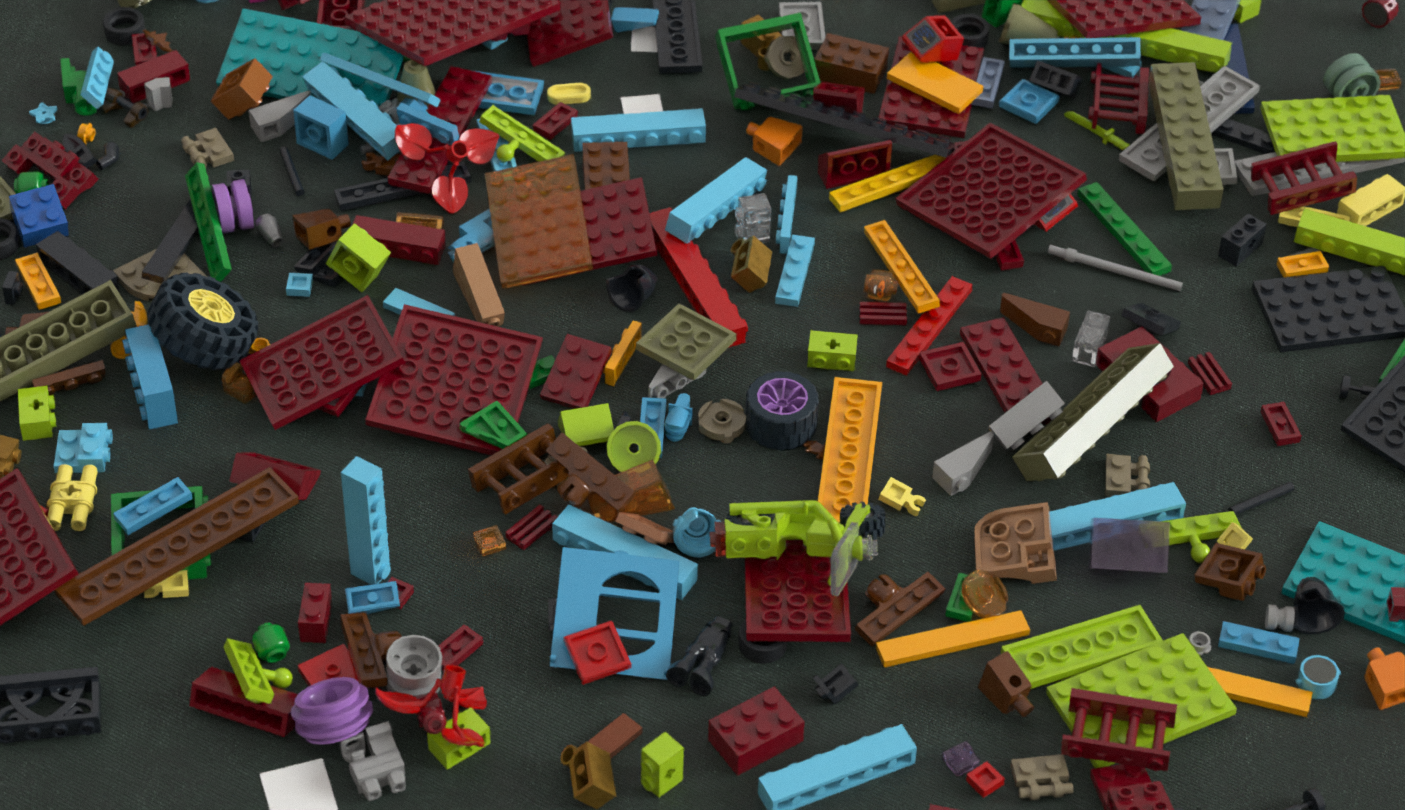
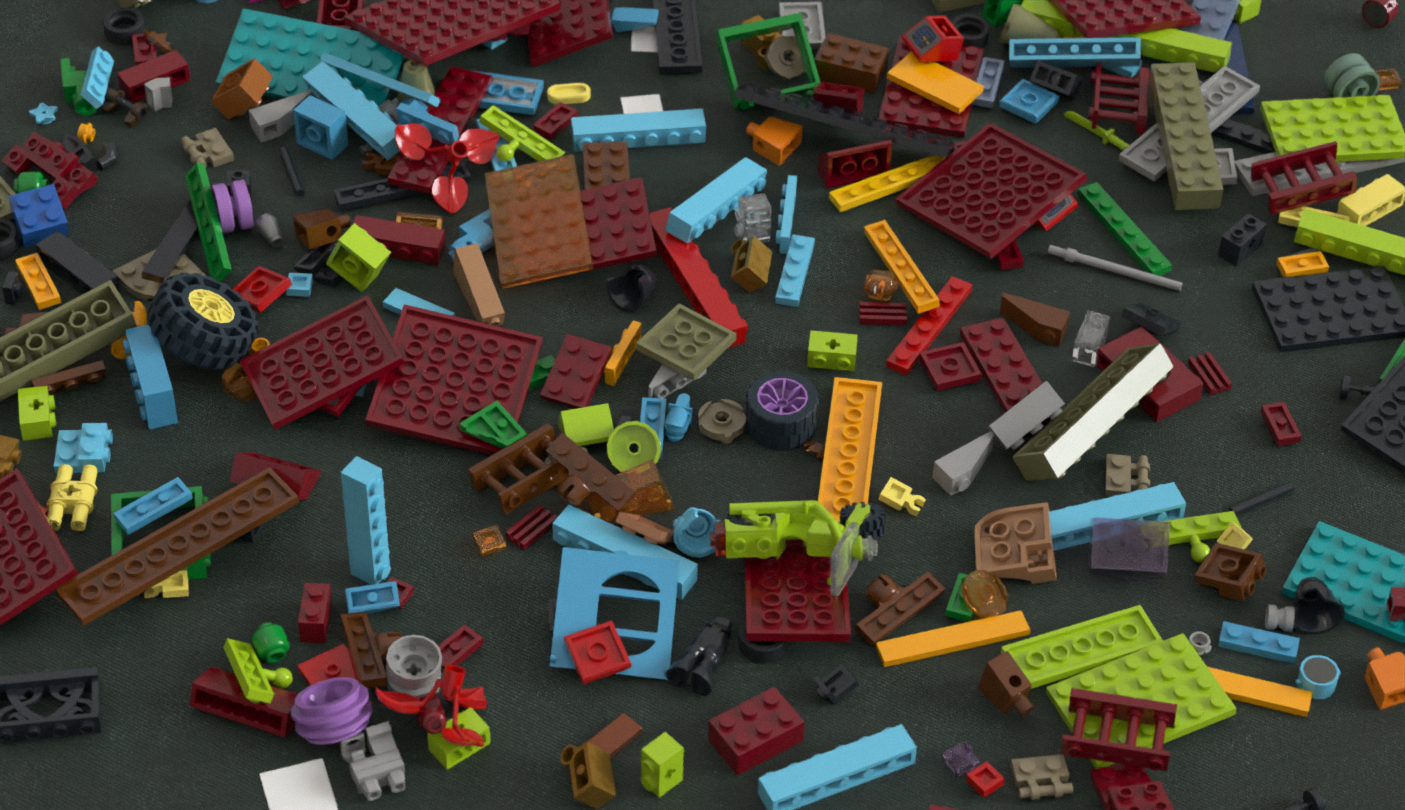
(262, 288): none -> red plate

